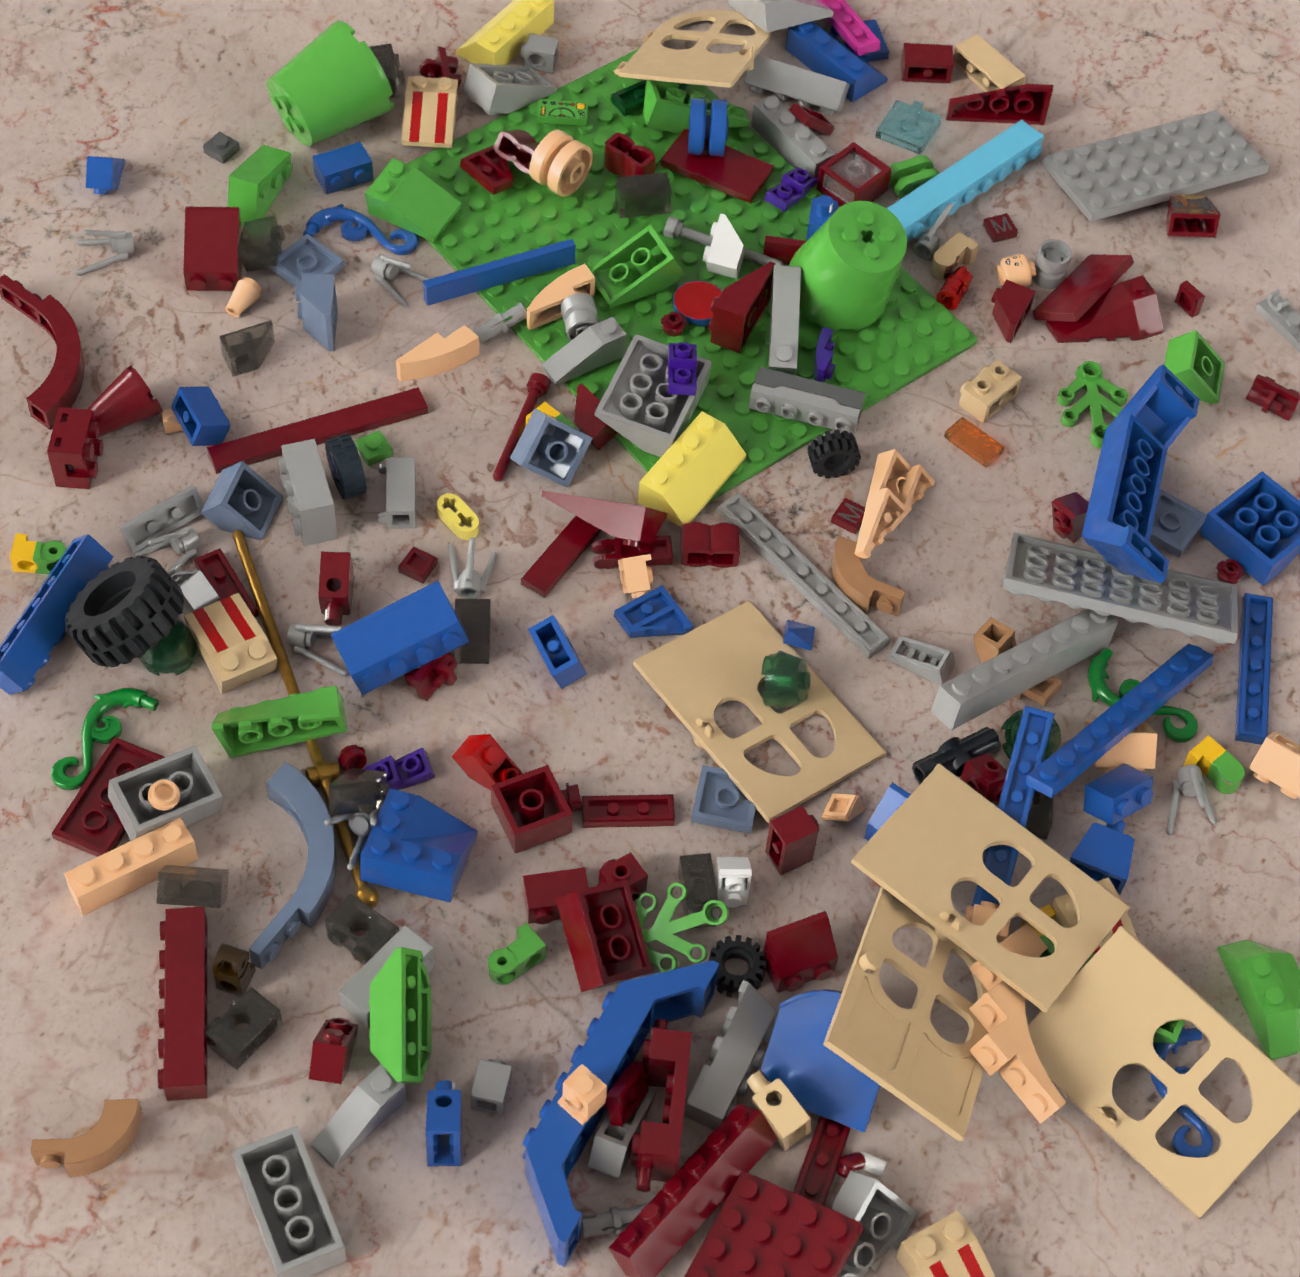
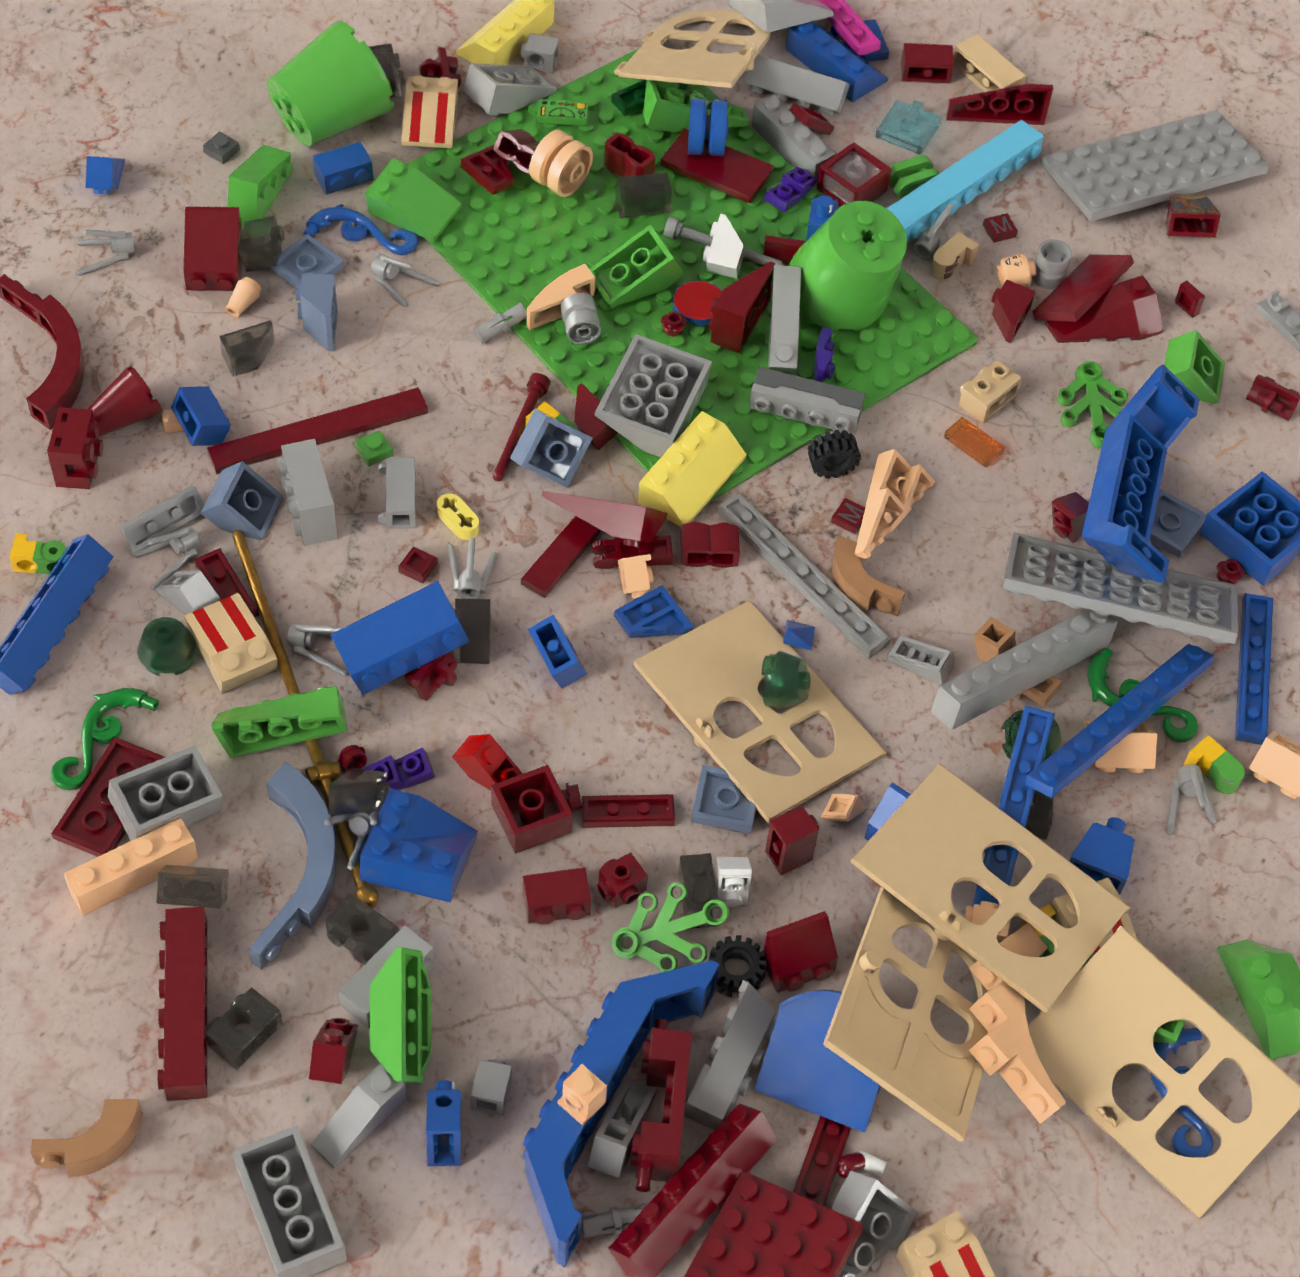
(124, 611): black tyre -> none
(164, 794): light nougat plate -> none
(232, 966): dark brown leg -> none
(335, 586): dark red torso -> none
(345, 466): black wheel -> none
(438, 355): light nougat slope -> none
(499, 272): blue tile -> none
(518, 957): bright green leg -> none
(589, 350): light grey slope -> none
(604, 935): dark red slope -> none
(626, 1093): dark red plate -> none
(682, 368): dark purple slope -> none
(788, 1118): tan torso -> none
(954, 288): red hinge -> none
(956, 752): black piece -> none
(985, 776): dark red brick -> none
(1118, 794): blue brick -> none

